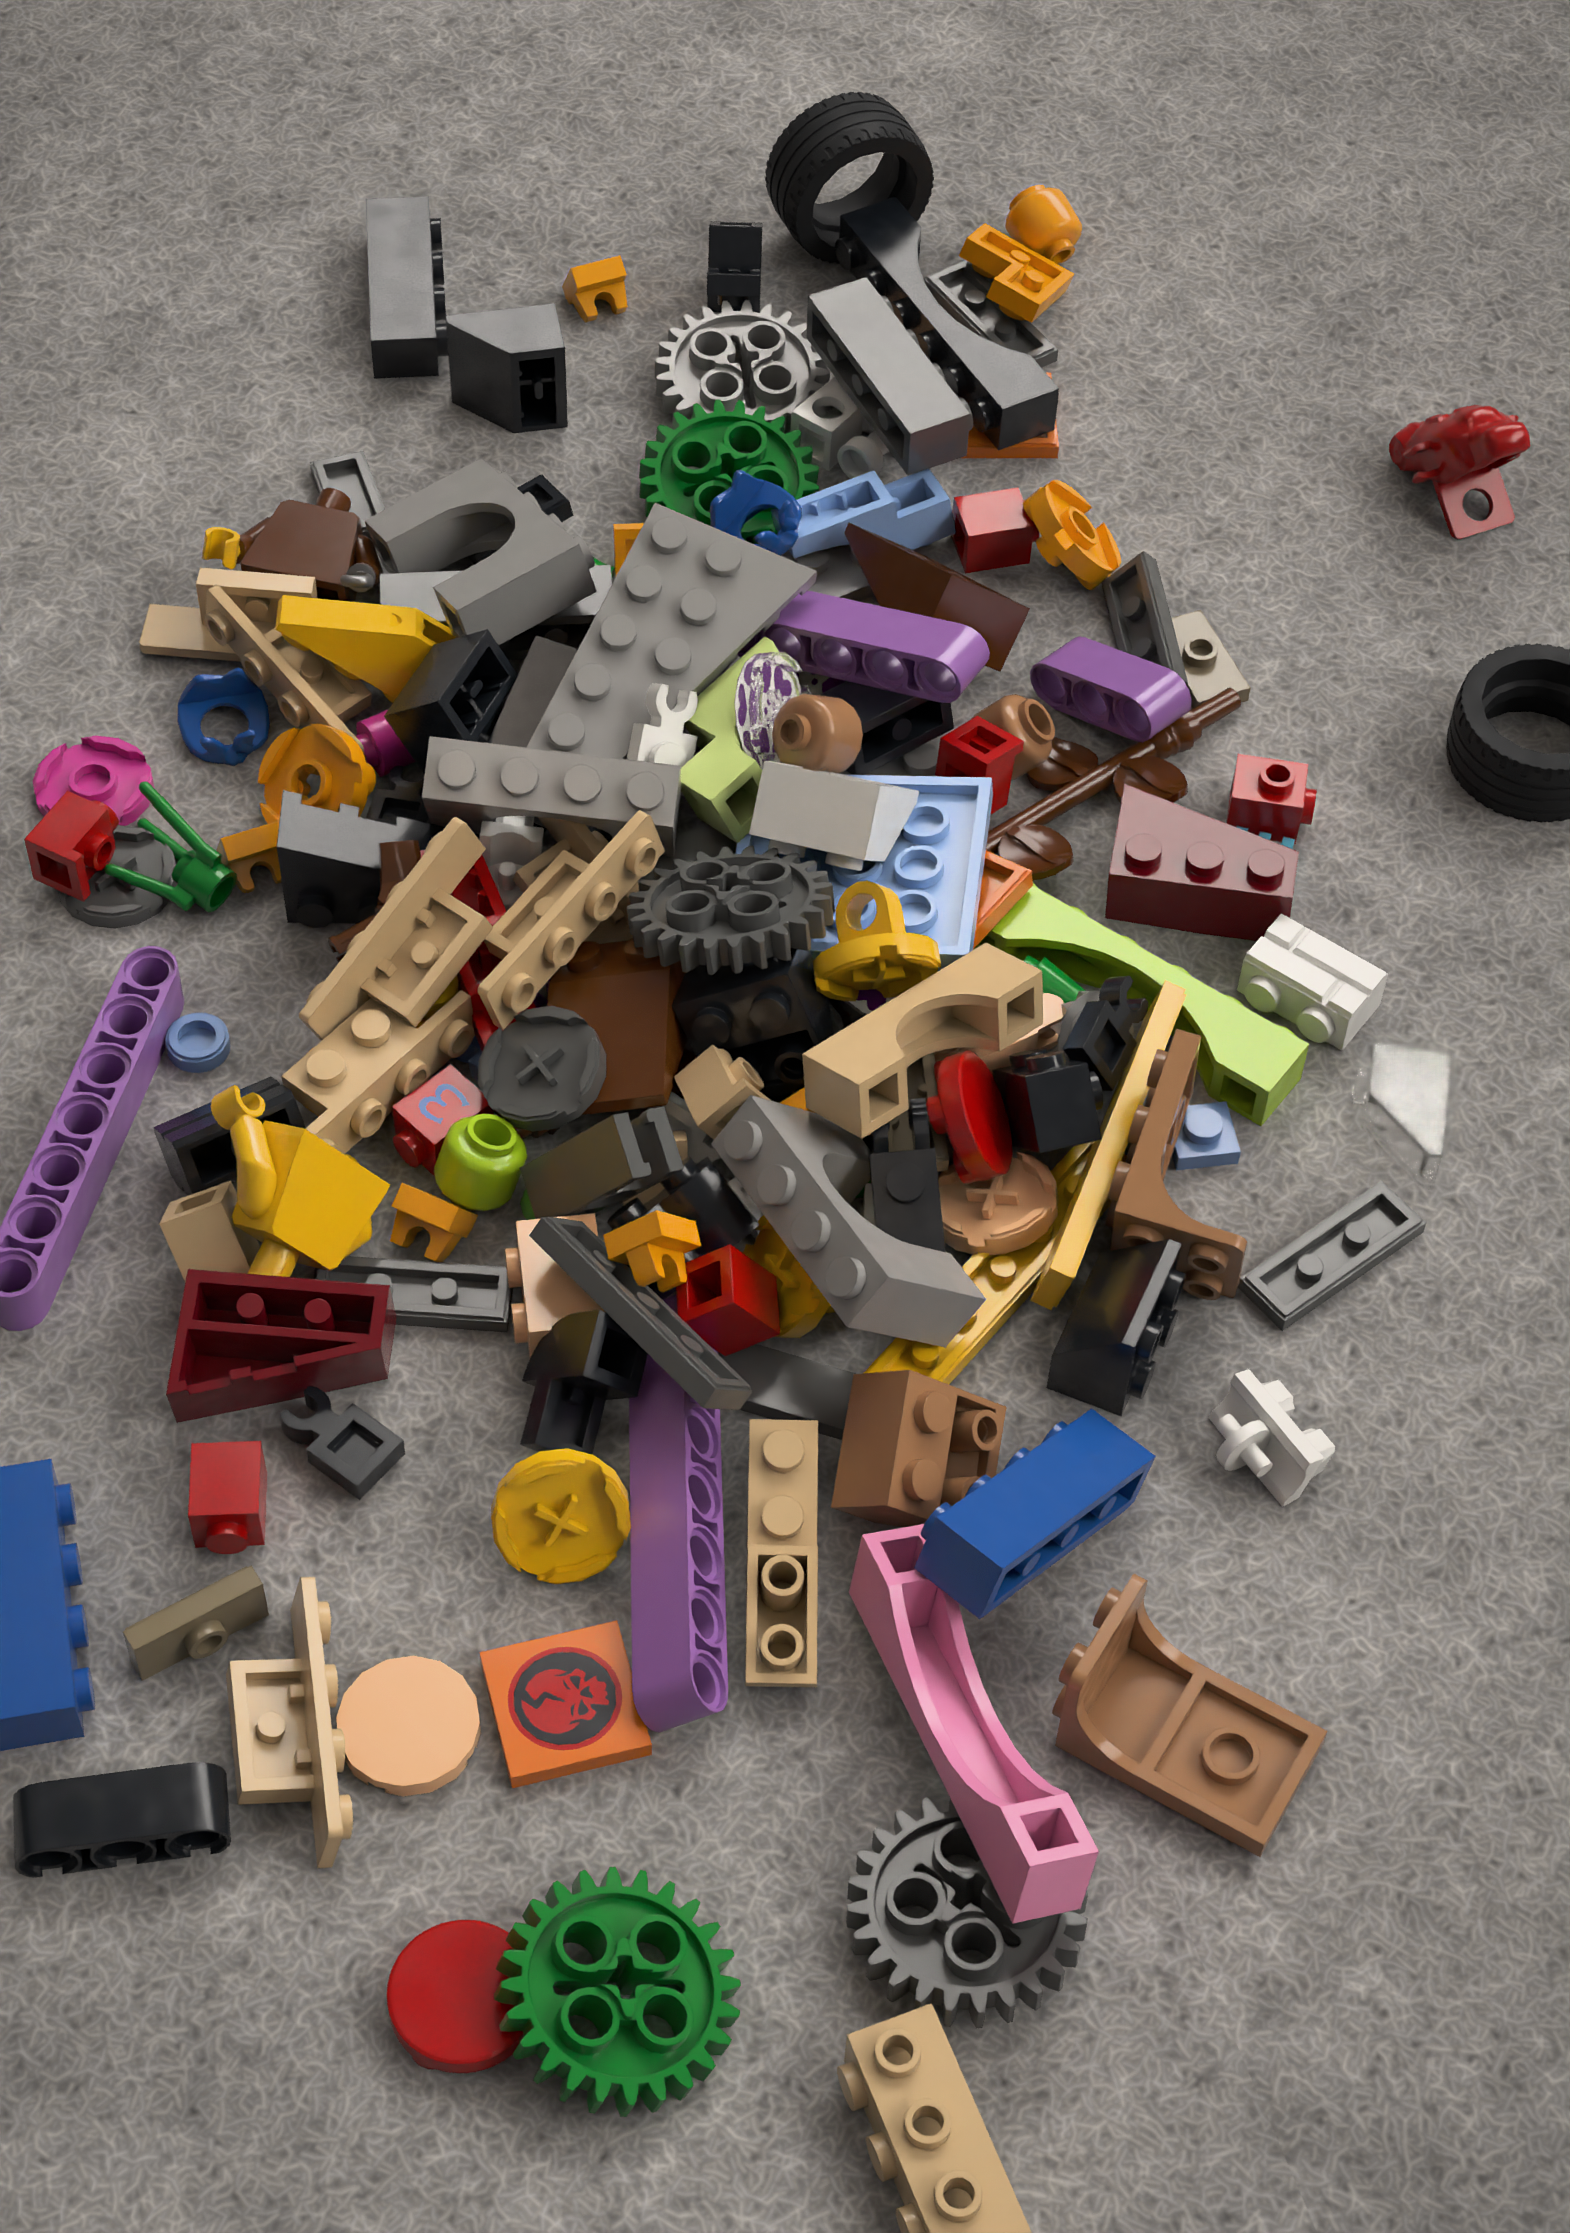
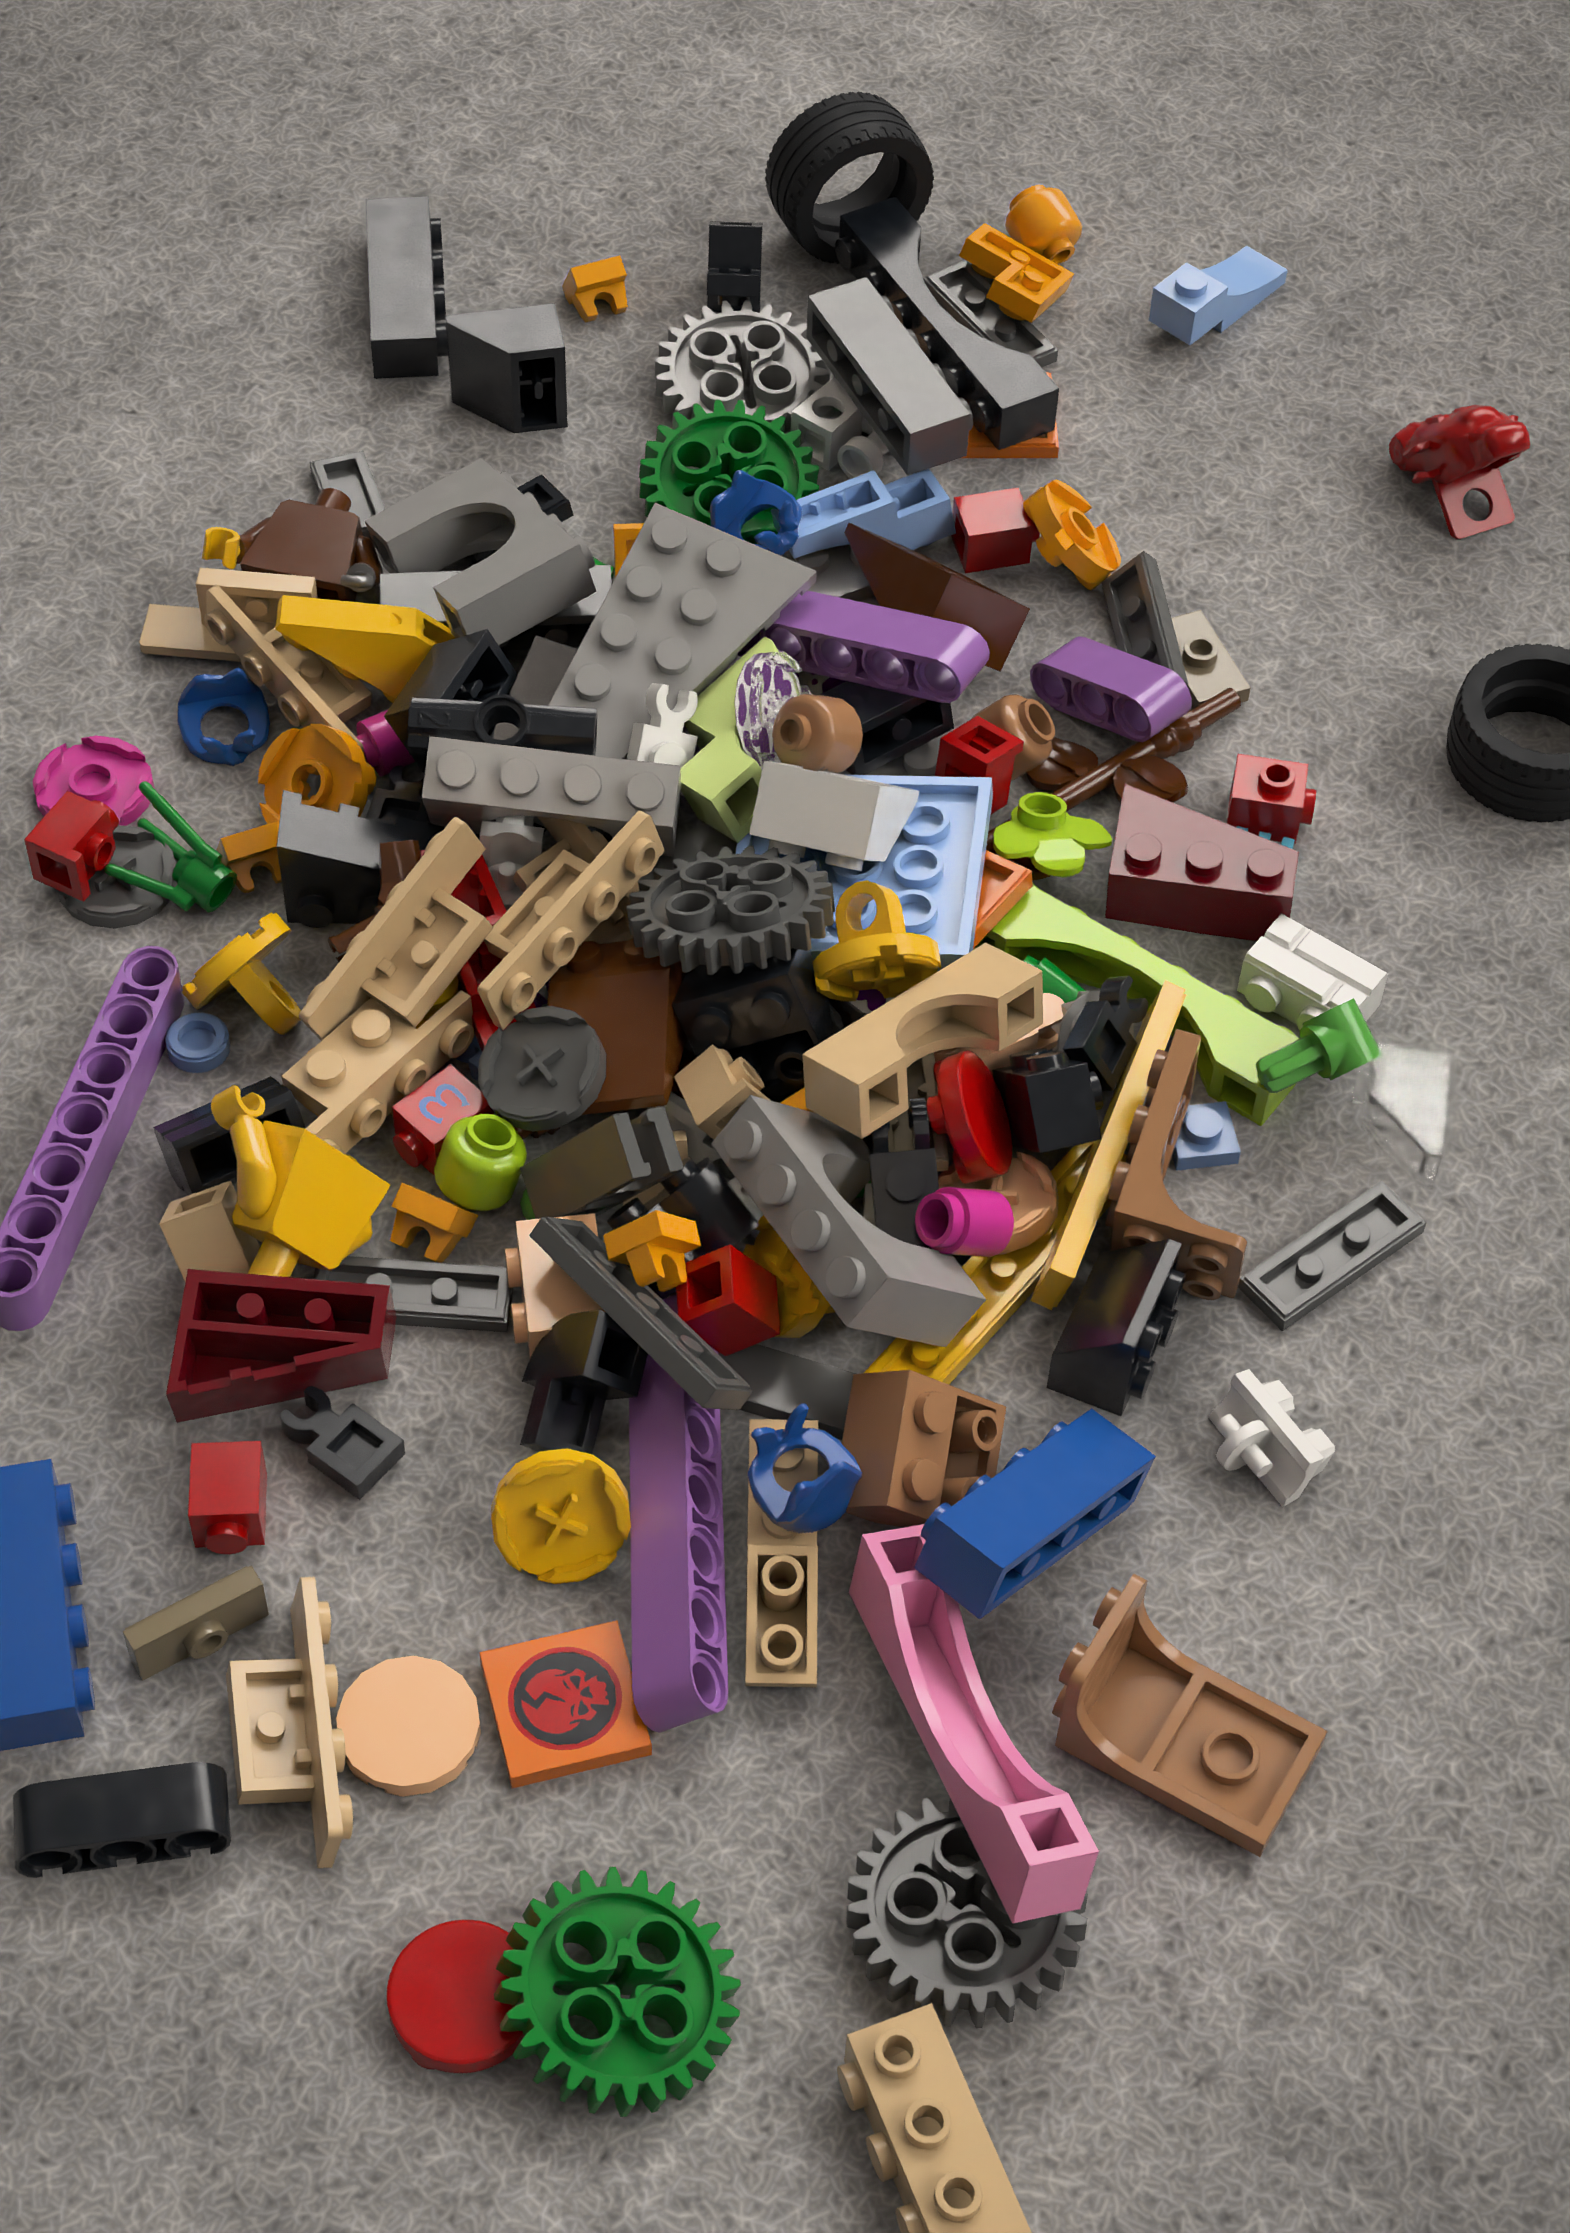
(242, 967): none -> yellow tile
(539, 725): none -> black piece
(810, 1503): none -> blue piece
(965, 1221): none -> dark pink brick
(1049, 835): none -> lime plate
(1214, 297): none -> light blue slope
(1327, 1046): none -> bright green axle

